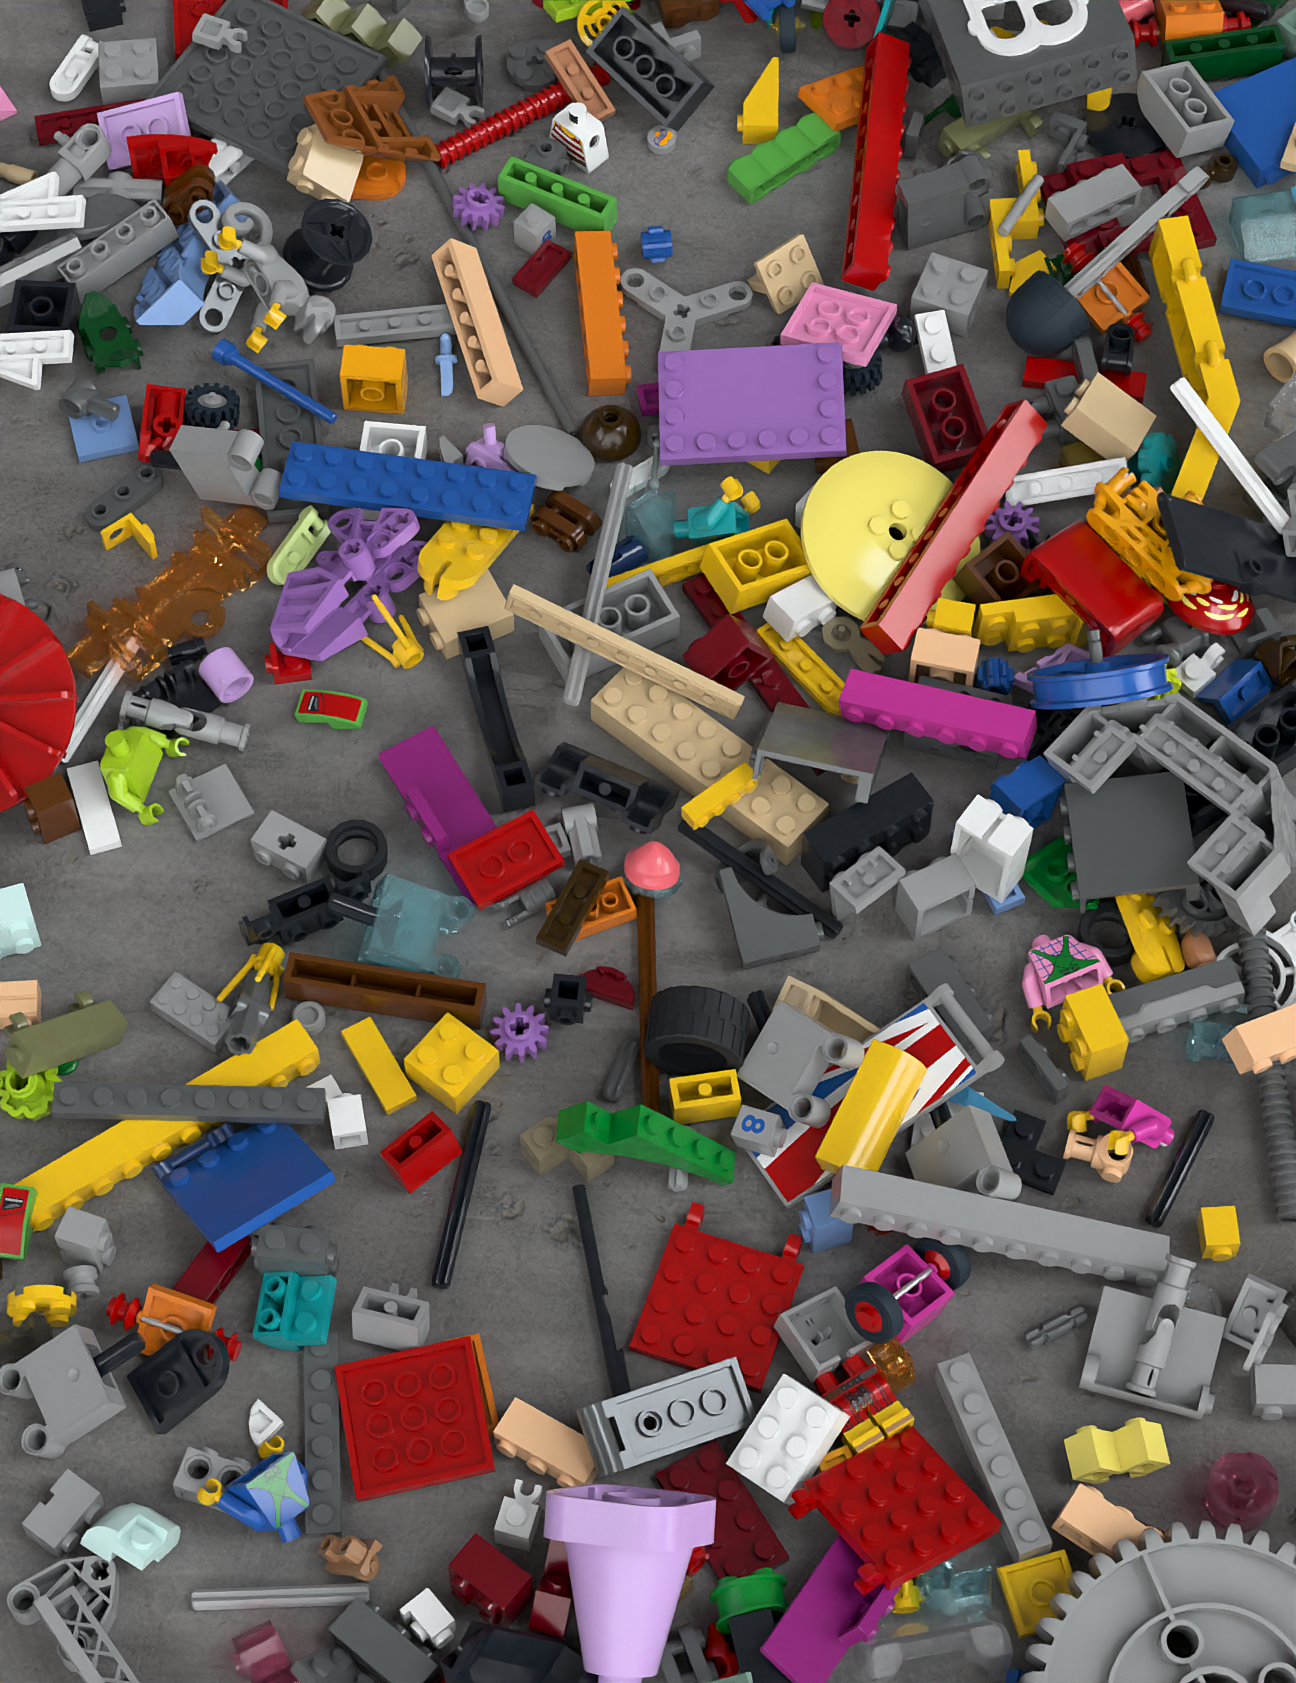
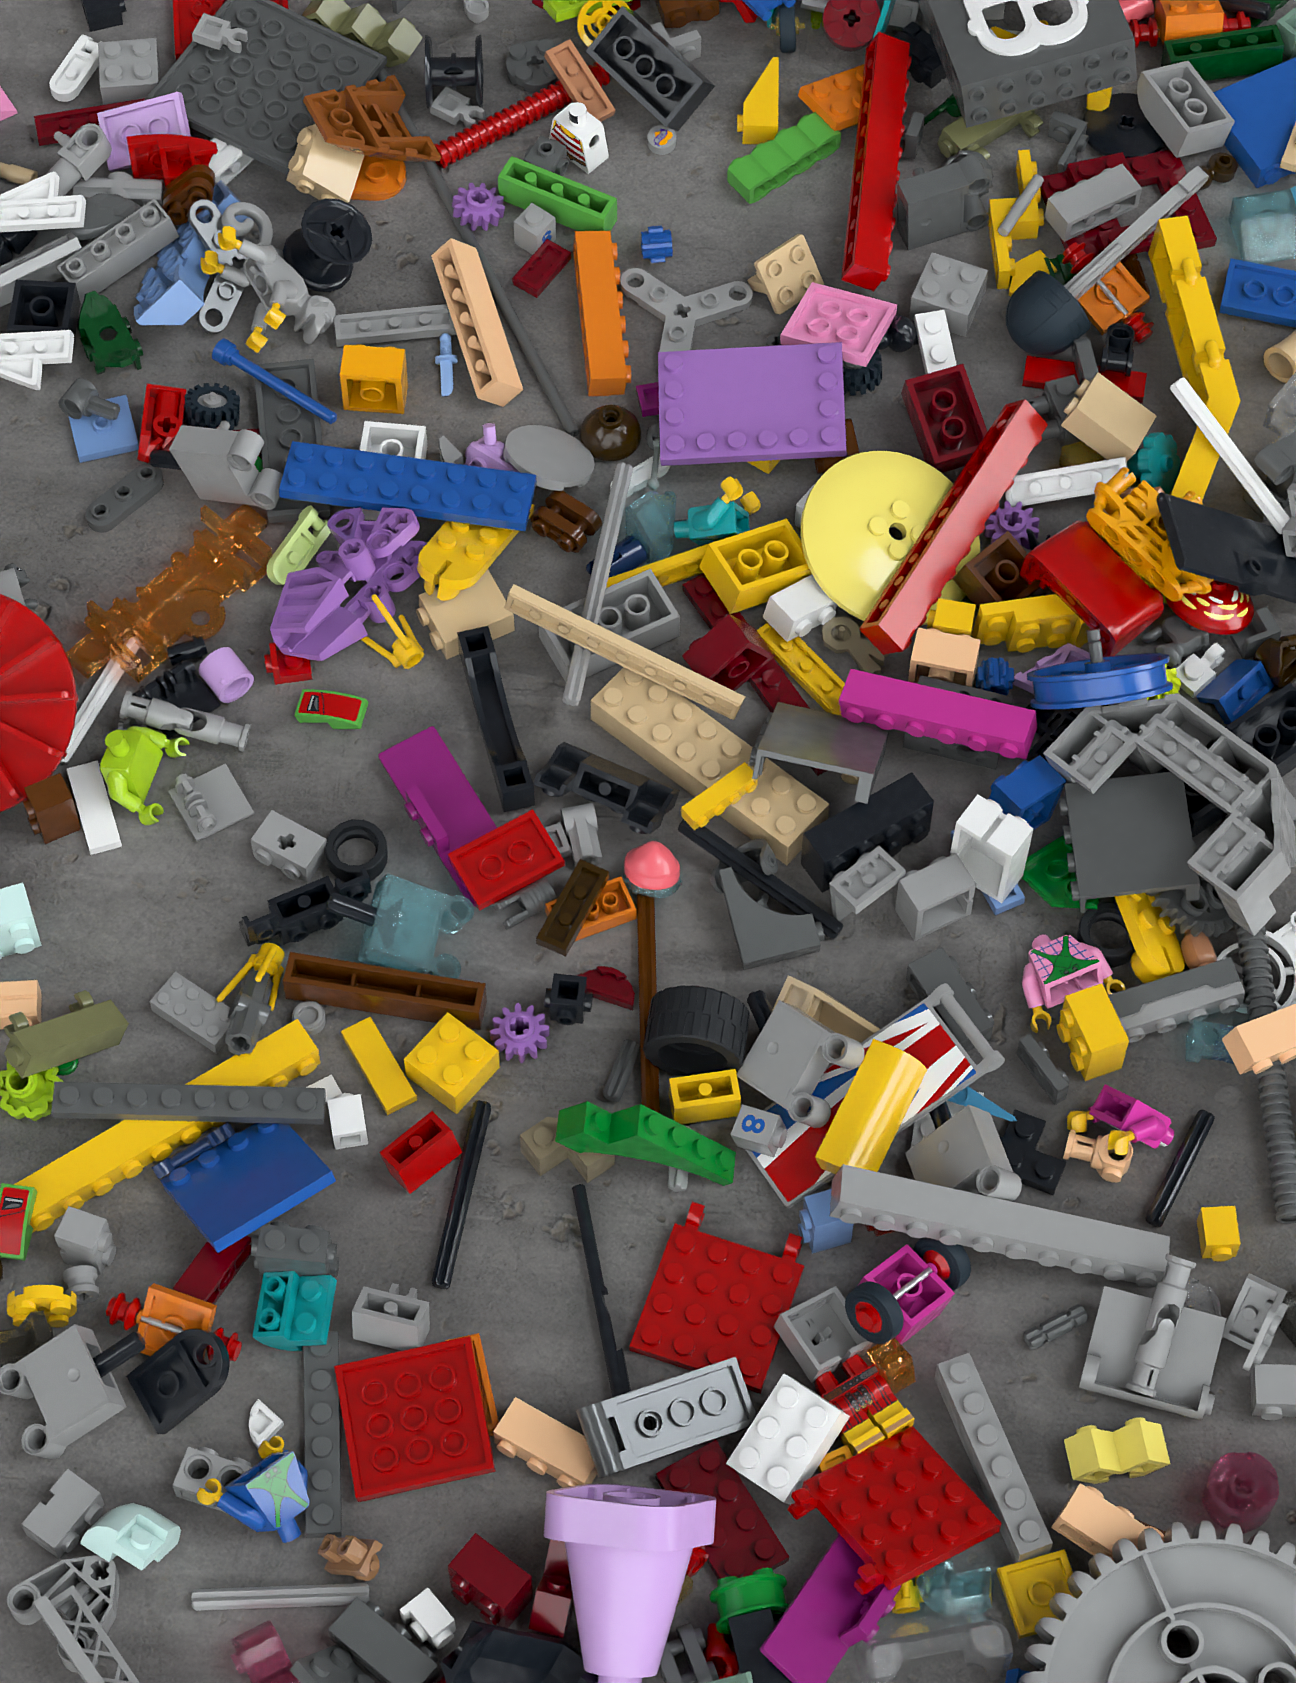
(131, 527): yellow bracket -> none
(518, 1518): white brick -> none

